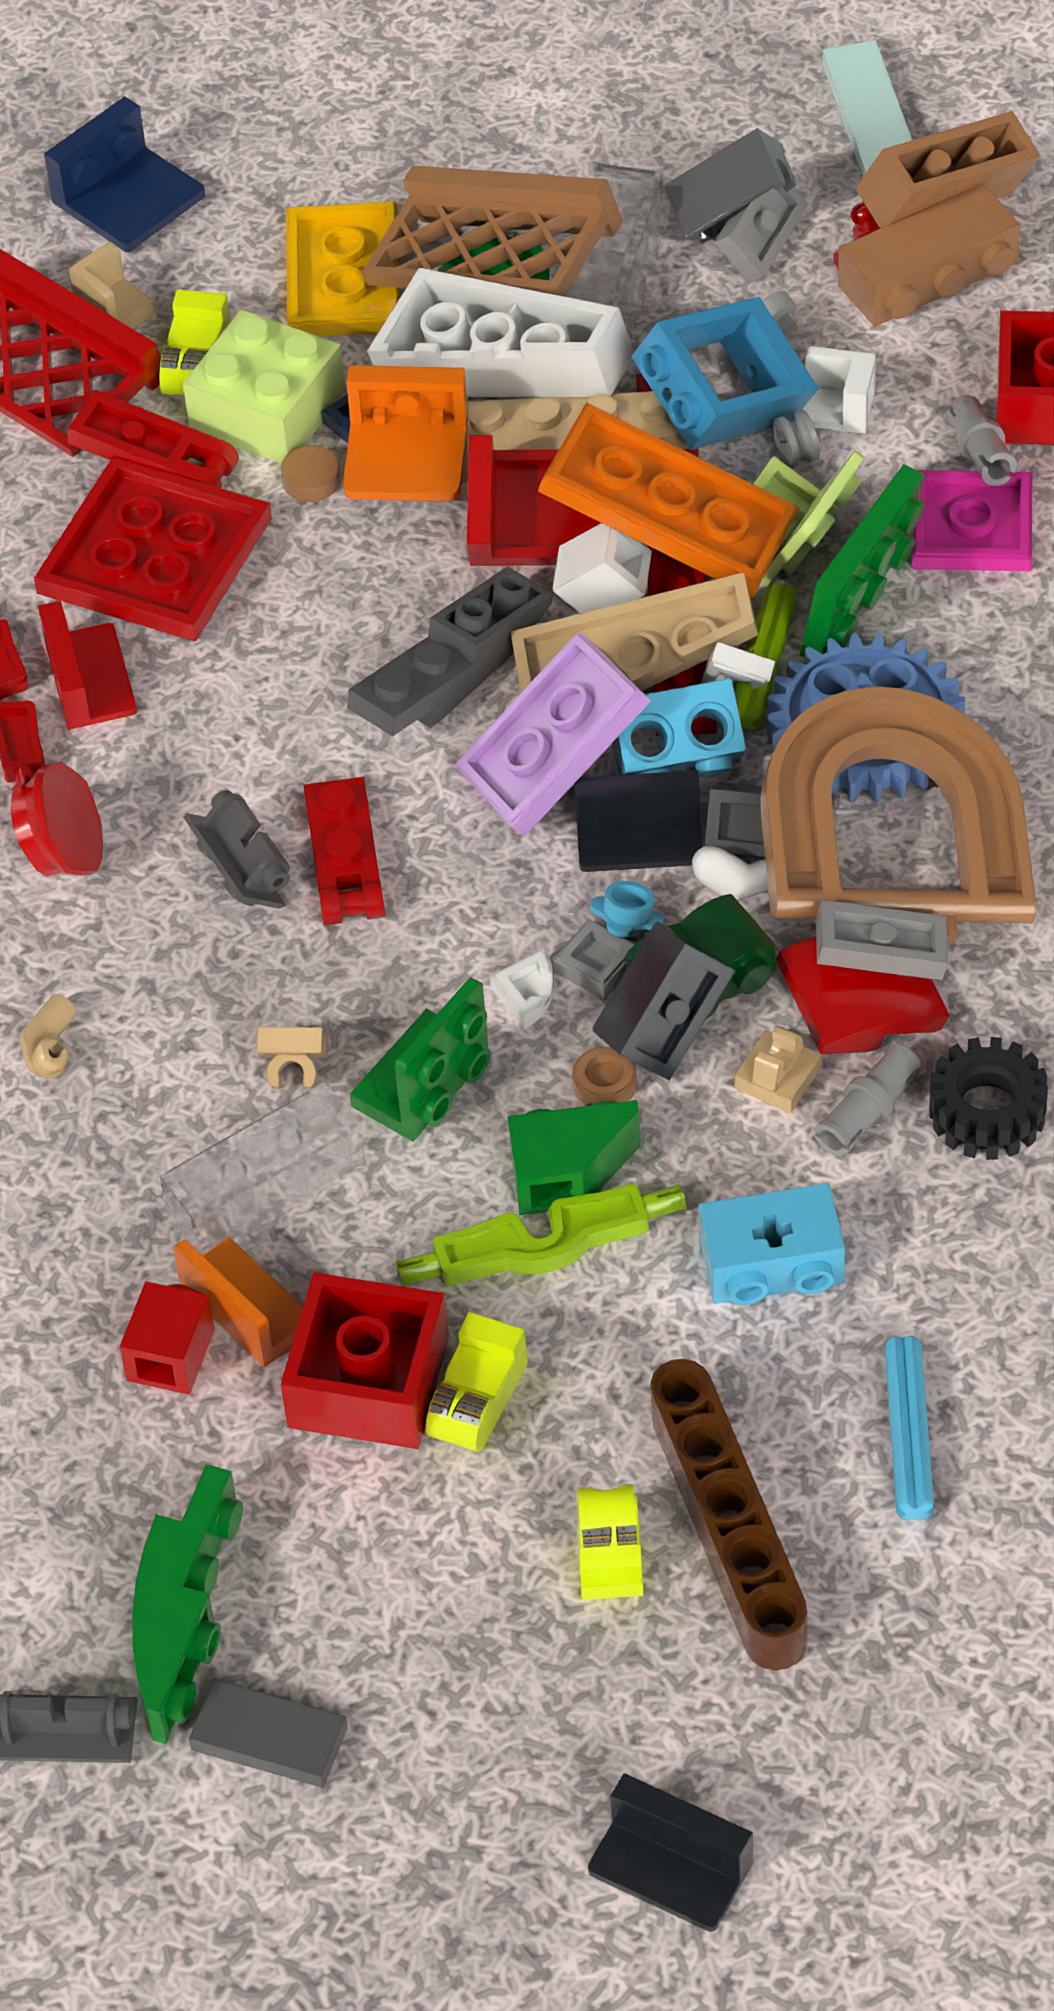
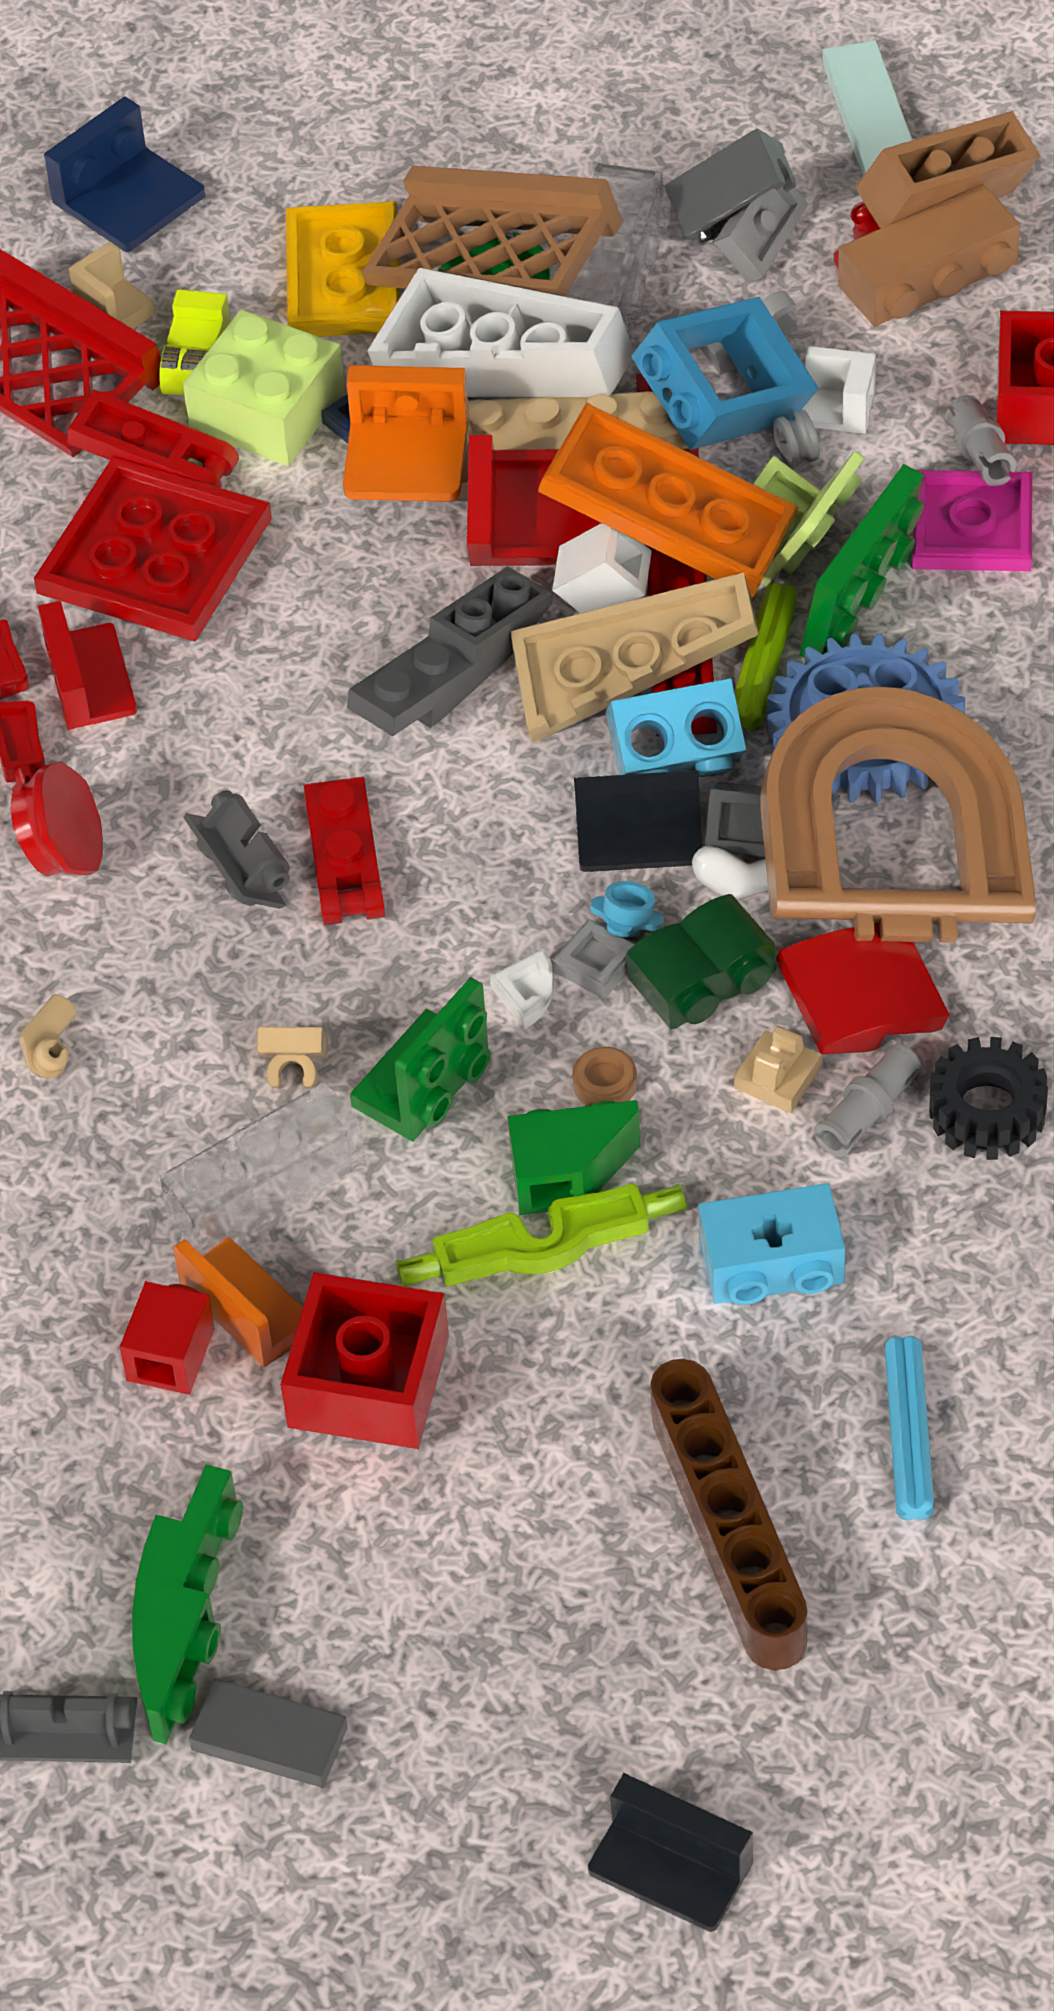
(310, 473): medium nougat tile -> none
(477, 1382): neon yellow leg -> none
(552, 733): lavender tile -> none
(609, 1543): neon yellow leg -> none
(662, 1001): black panel -> none
(738, 665): white tile -> none
(881, 940): light grey plate -> none

